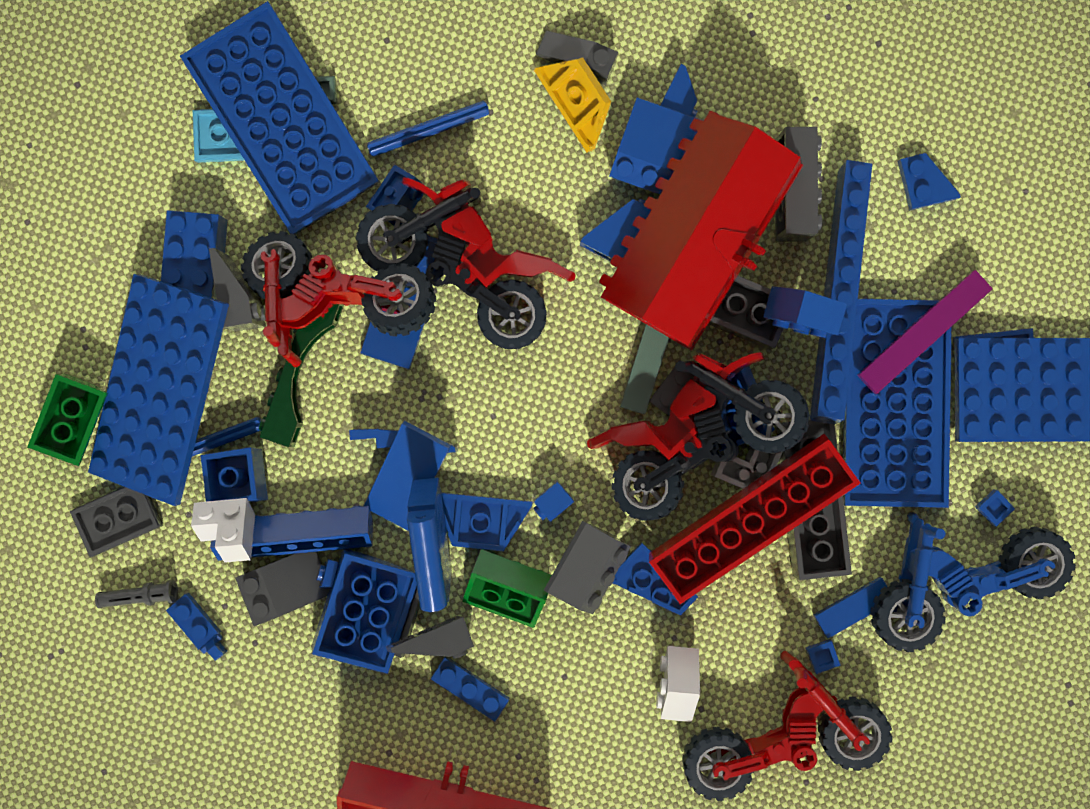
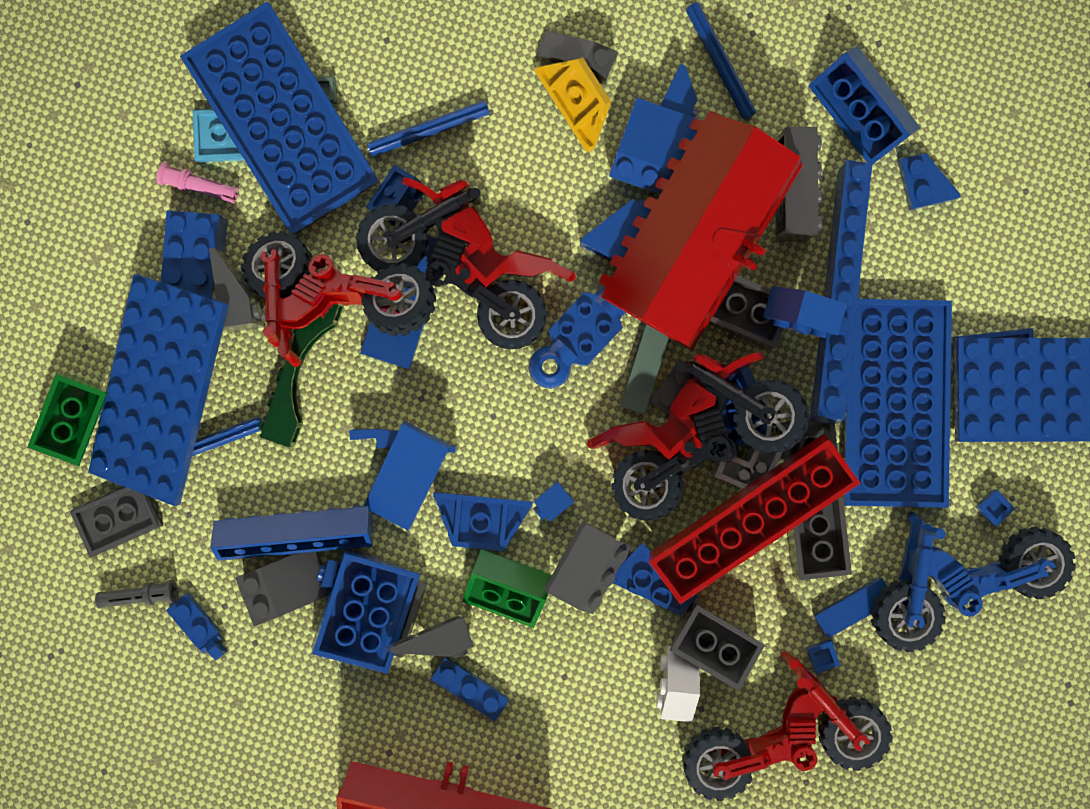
(185, 181): none -> bright pink pin
(229, 524): white brick -> none
(234, 475): blue brick -> none
(429, 544): blue piece -> none
(577, 338): none -> blue brick
(716, 646): none -> dark grey slope
(720, 60): none -> blue axle
(863, 105): none -> blue slope
(925, 331): magenta tile -> none

